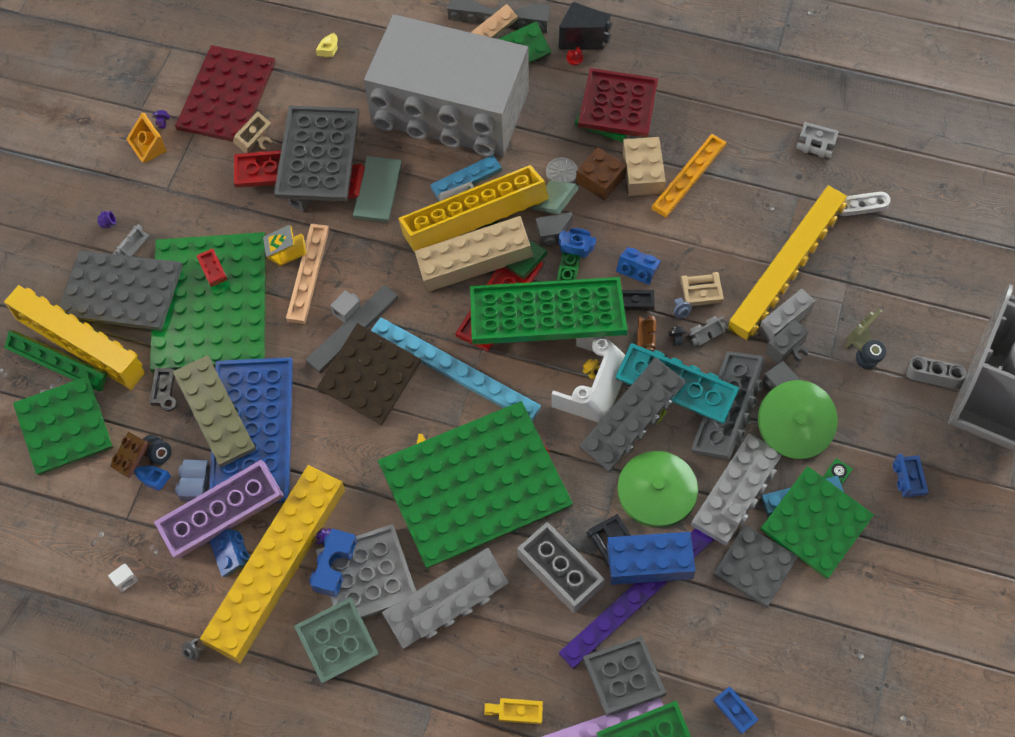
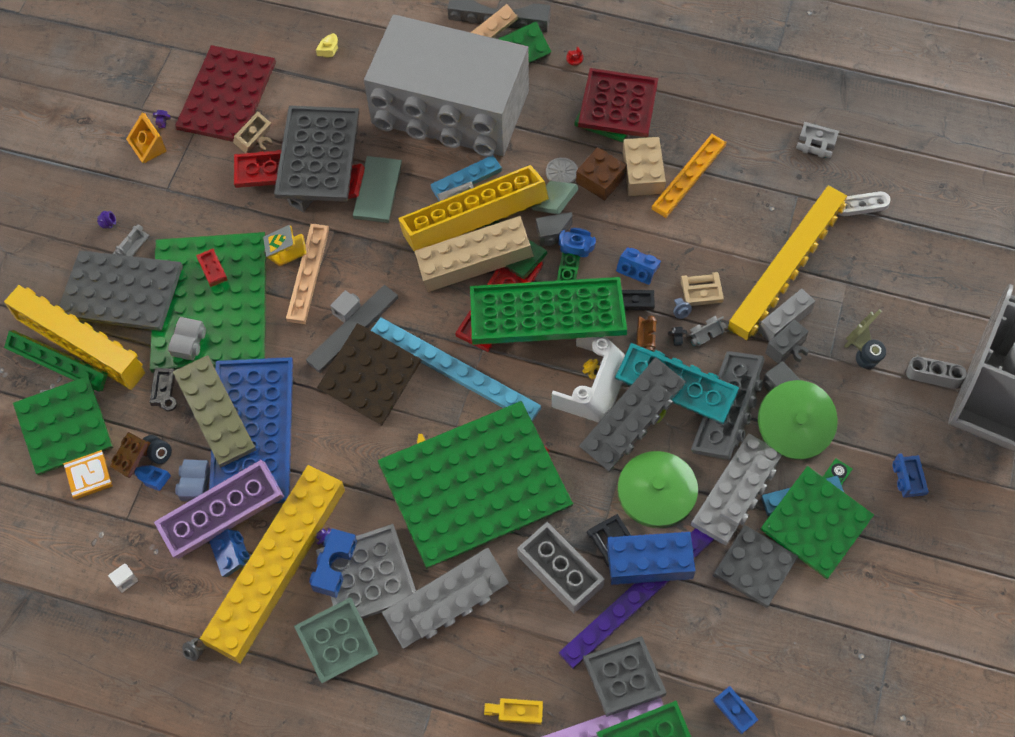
(88, 474): none -> tile
(187, 338): none -> light grey brick
(584, 28): black slope -> none

